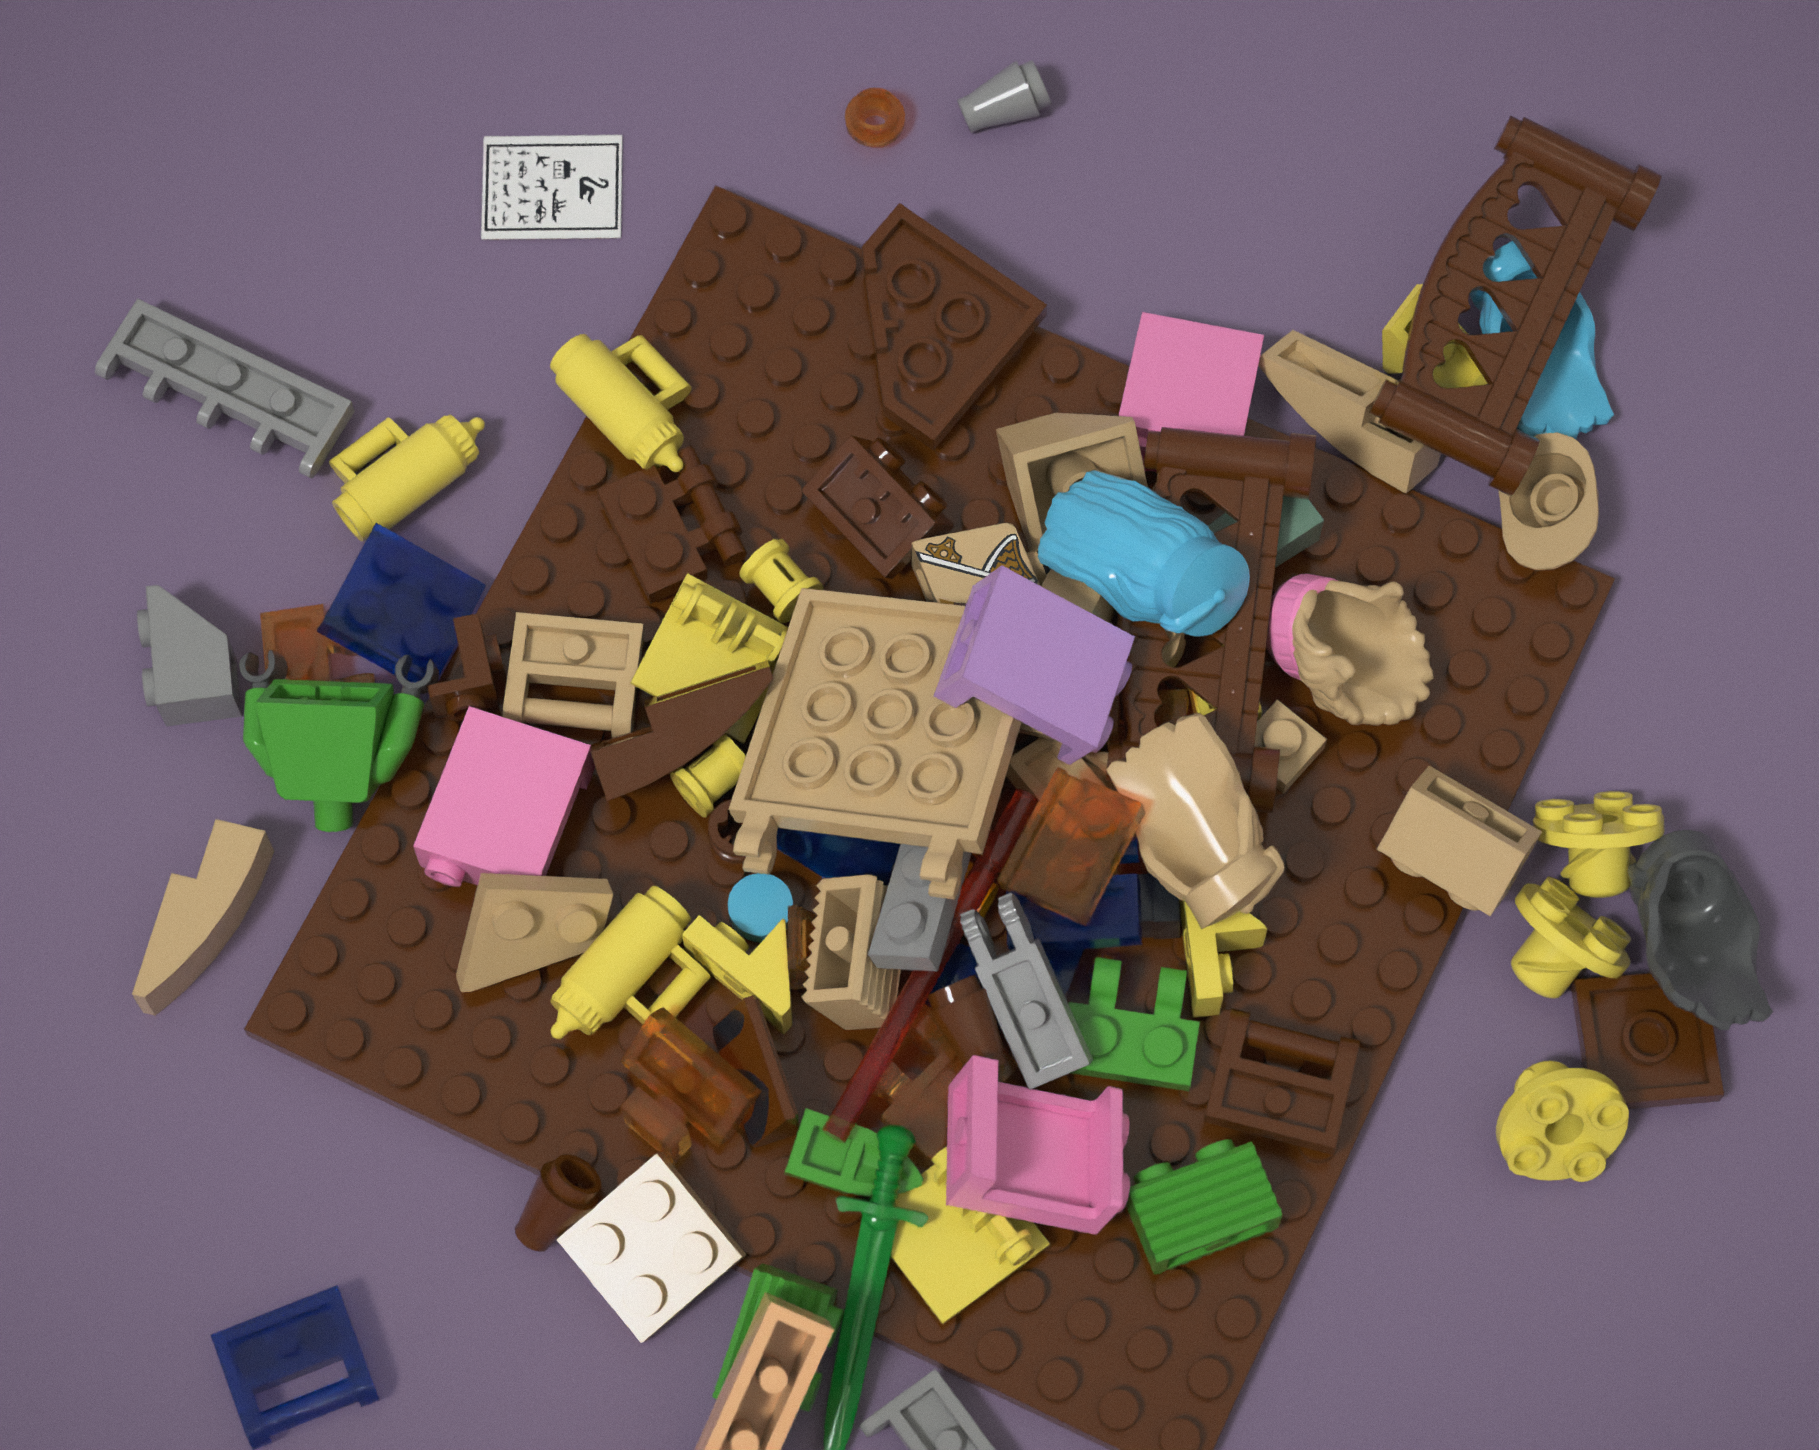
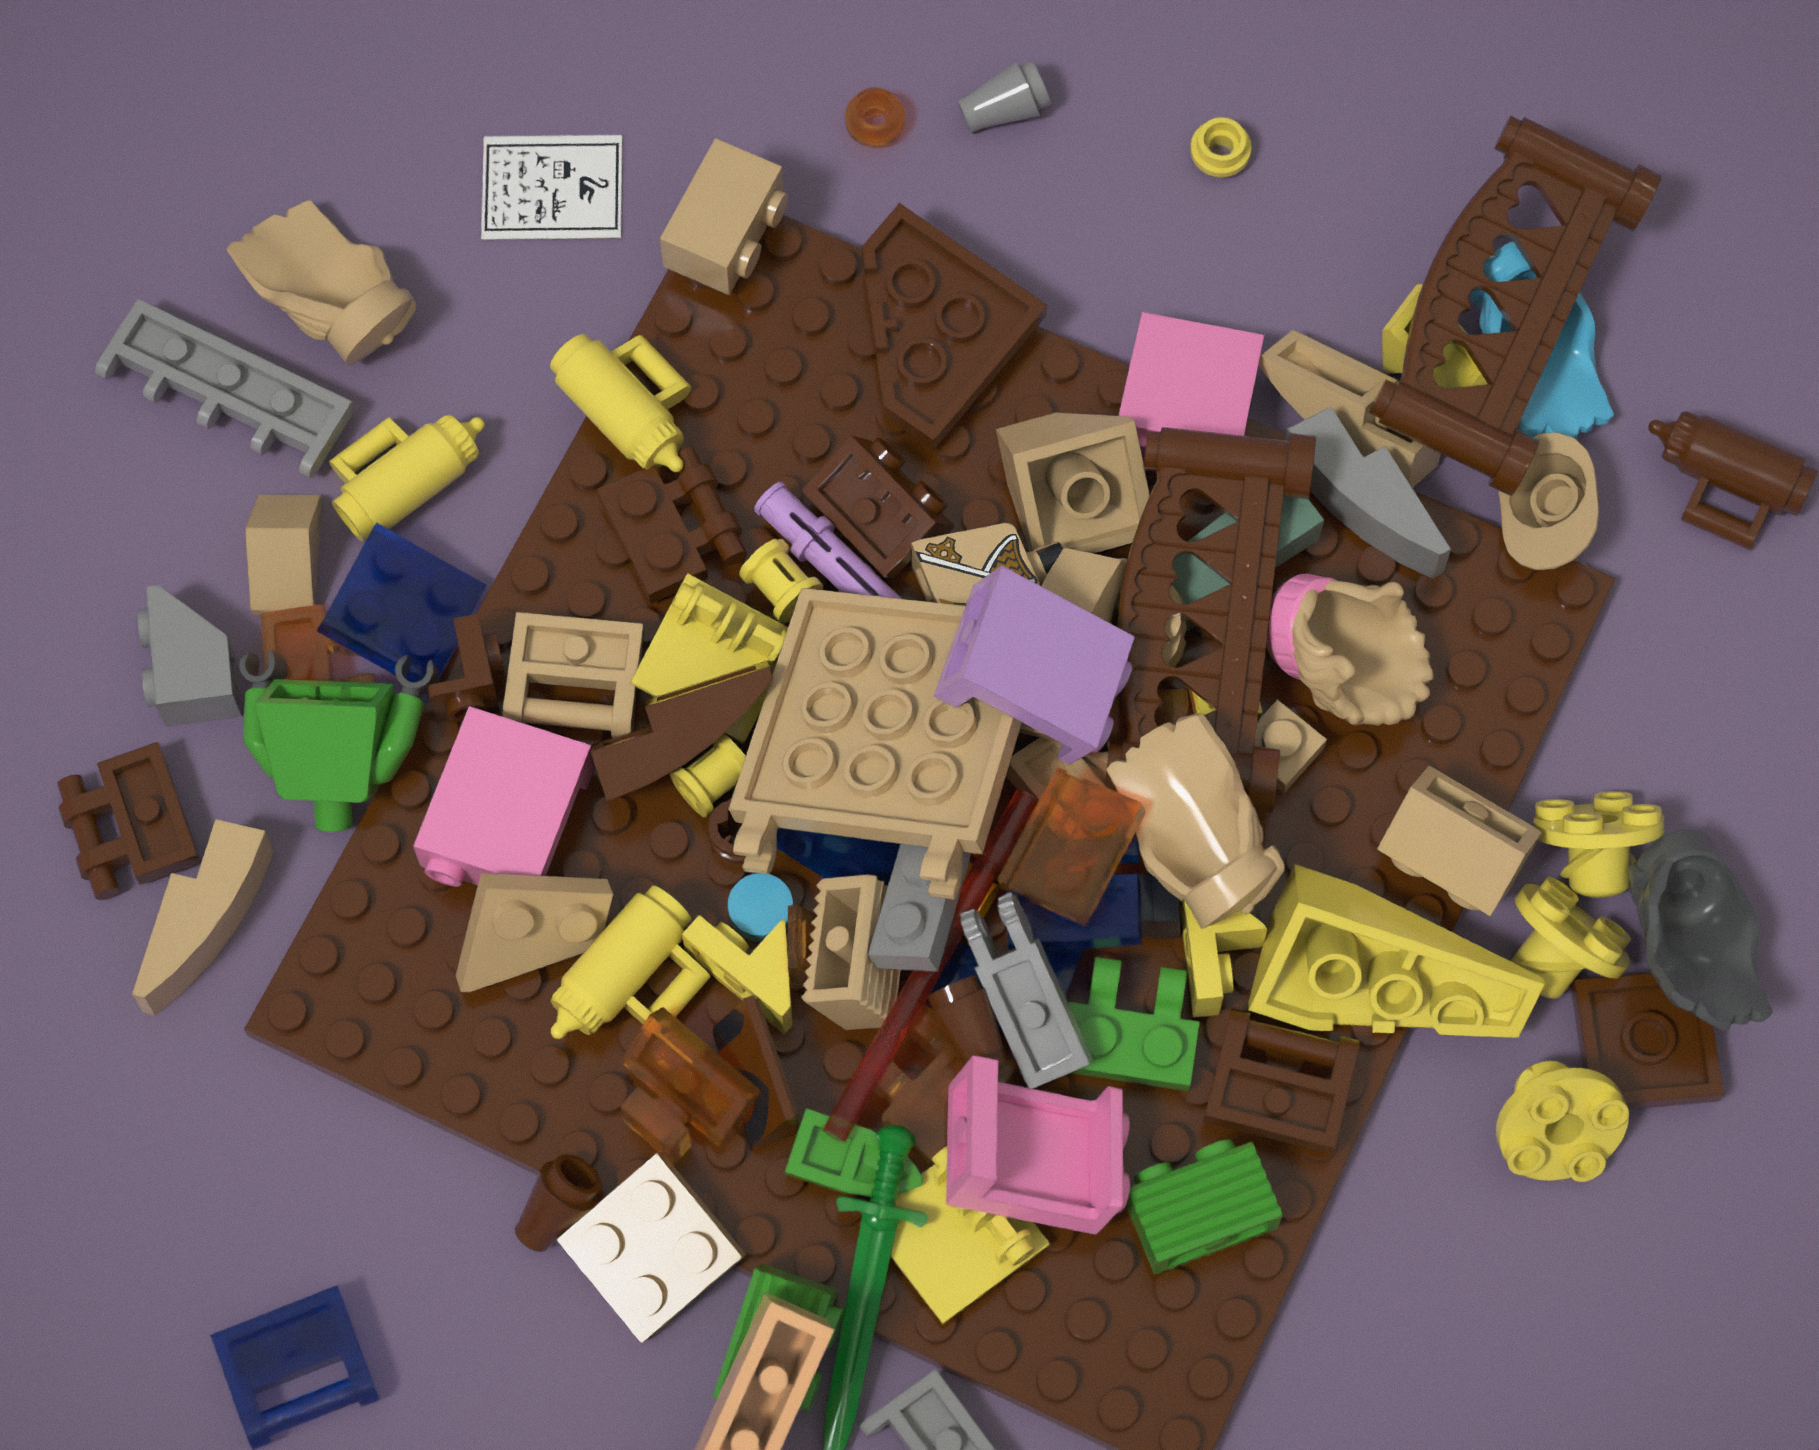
(147, 815): none -> reddish brown plate
(283, 551): none -> tan slope
(324, 281): none -> tan hair
(723, 217): none -> tan brick
(814, 541): none -> lavender pin
(1143, 555): medium azure hair -> none
(1225, 133): none -> light yellow plate
(1366, 962): none -> light yellow wedge
(1372, 496): none -> light grey slope
(1737, 465): none -> reddish brown piece

